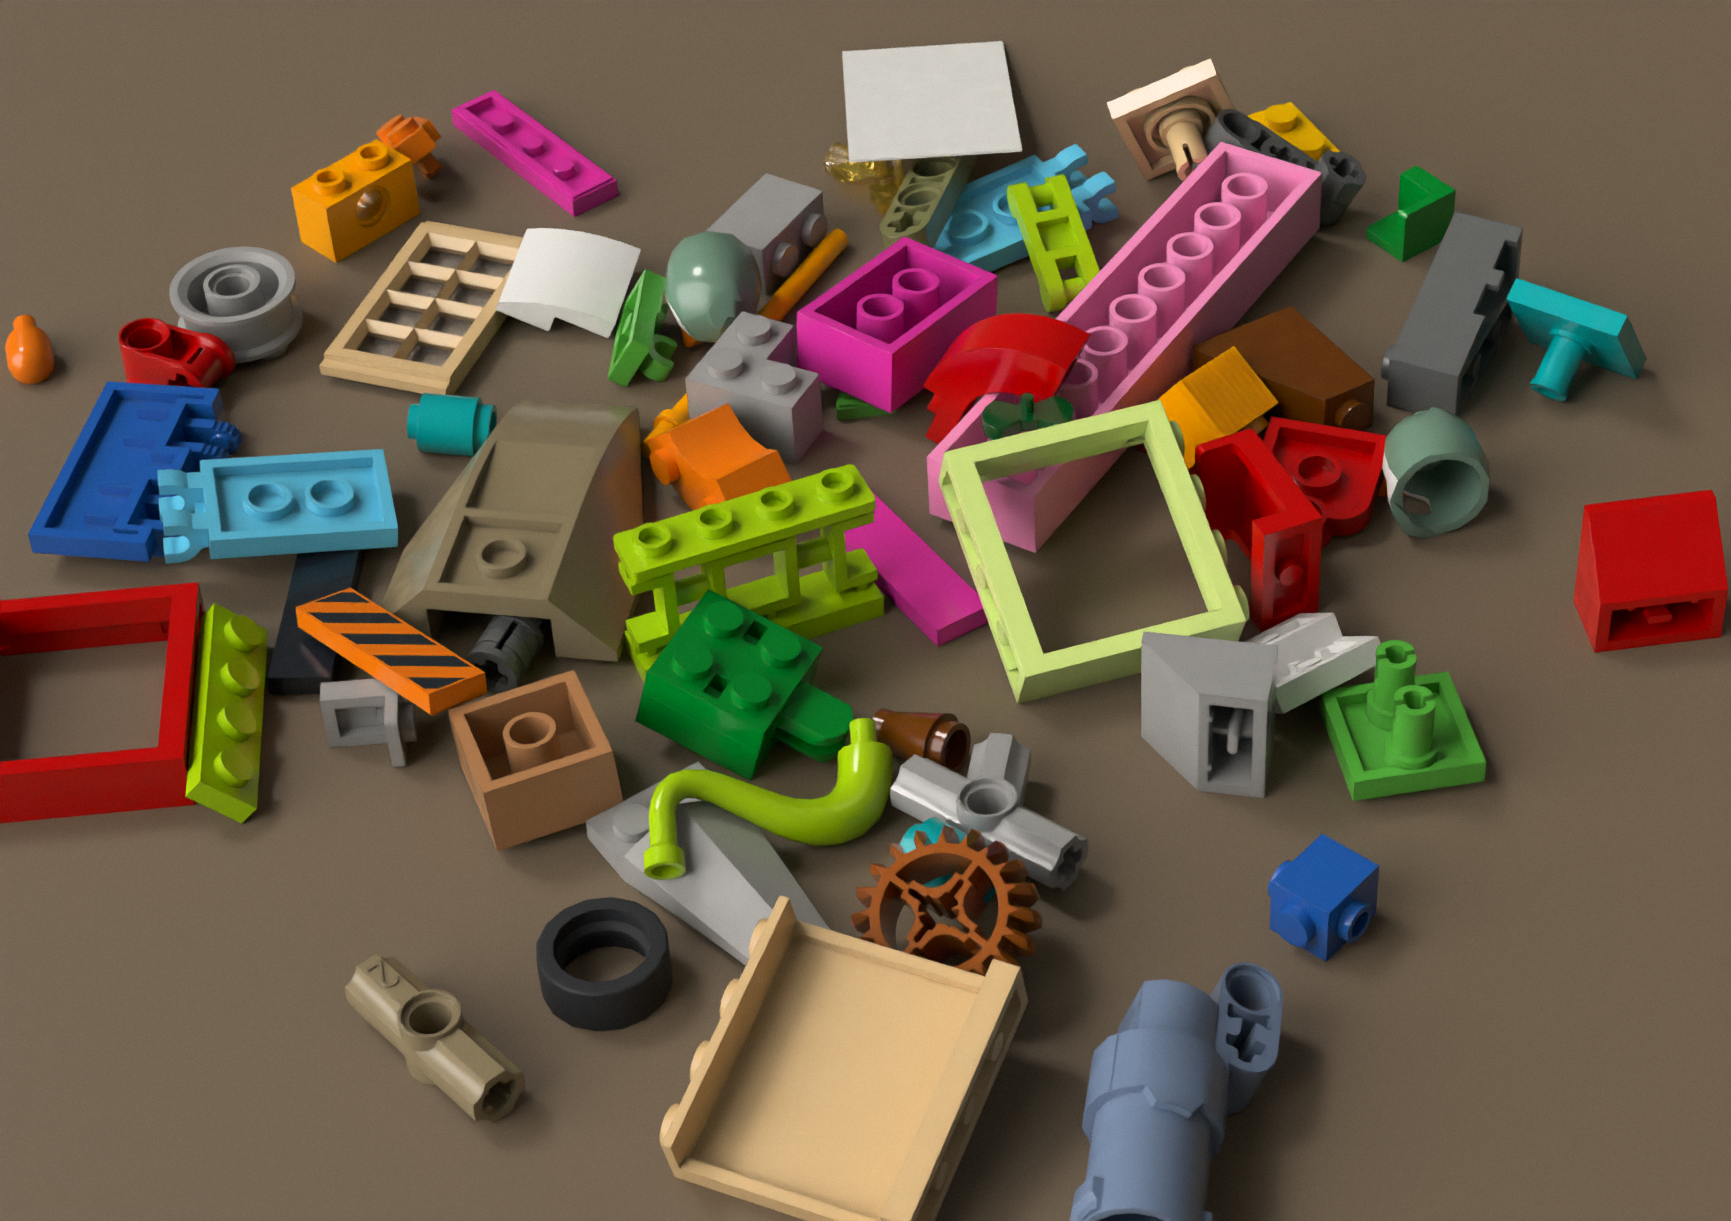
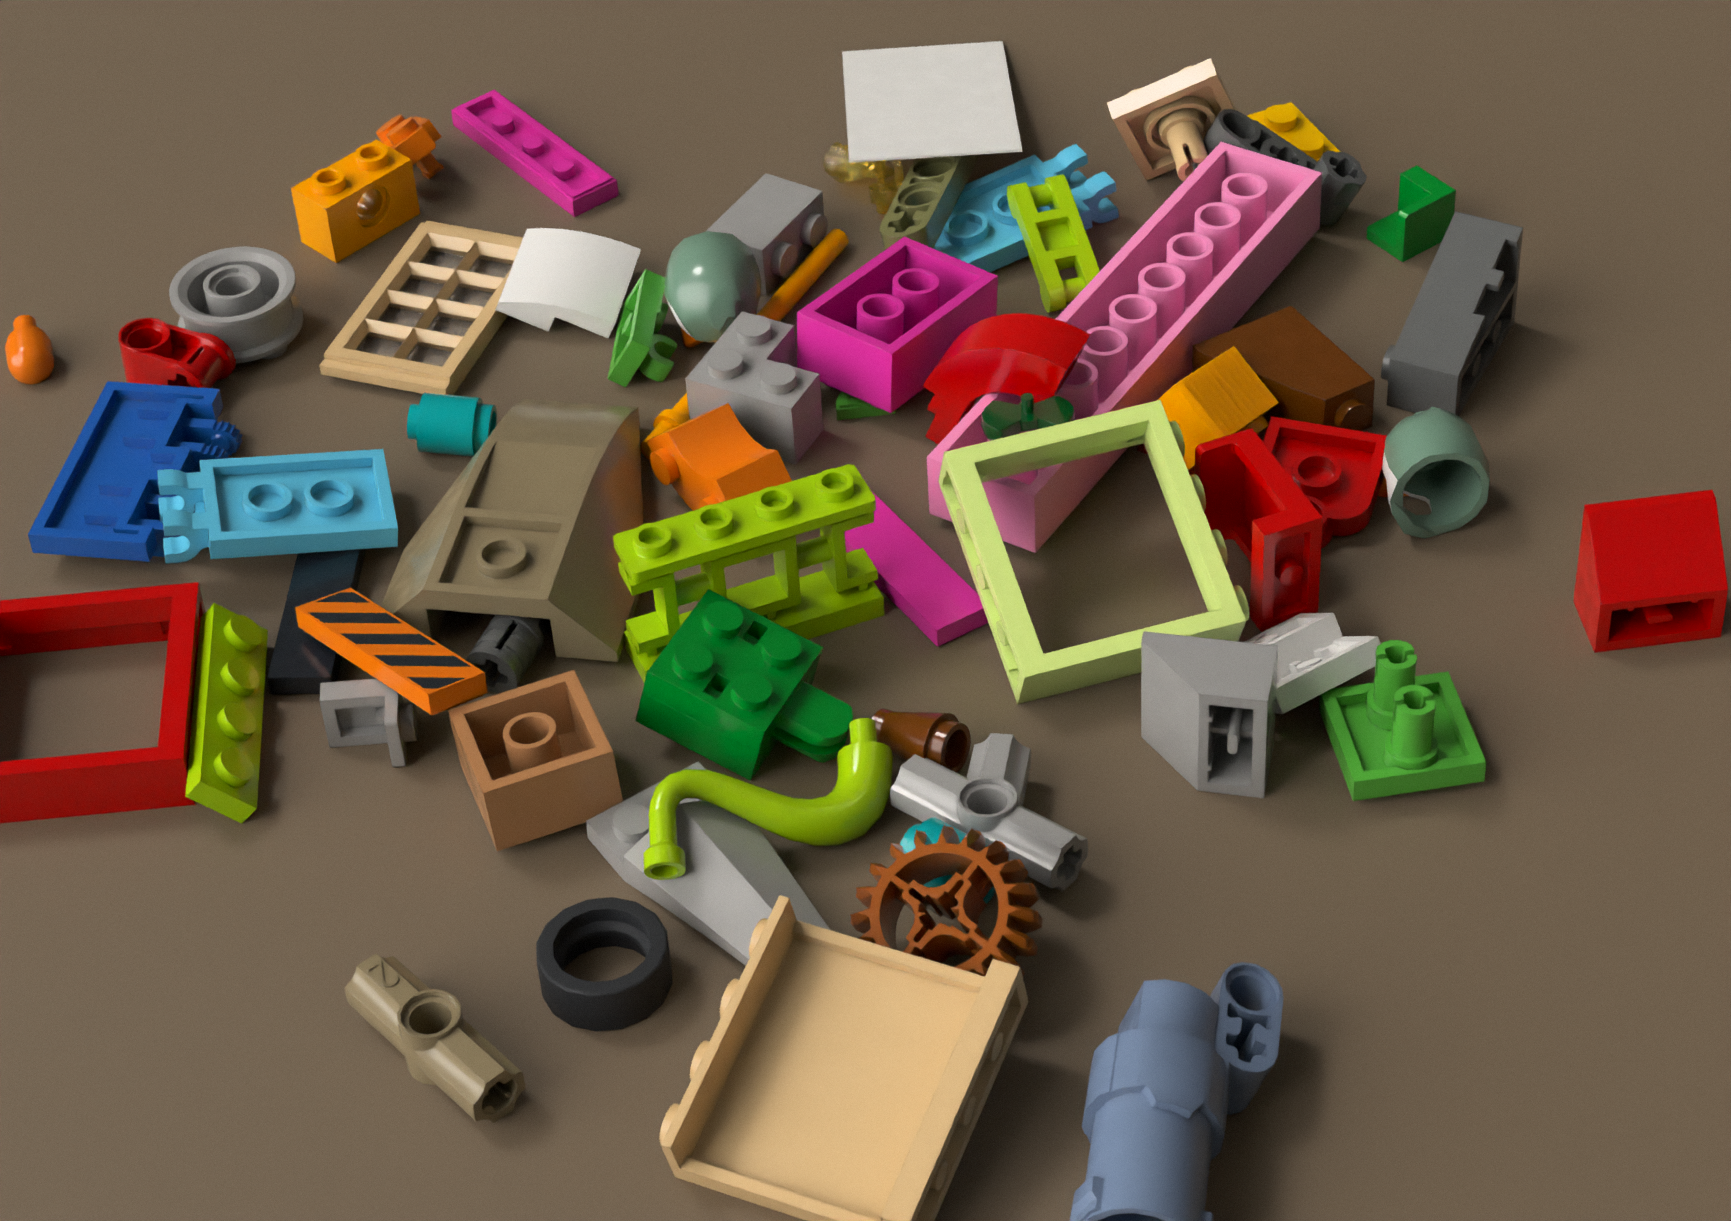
(1323, 897): blue brick -> none
(1573, 334): teal tile -> none

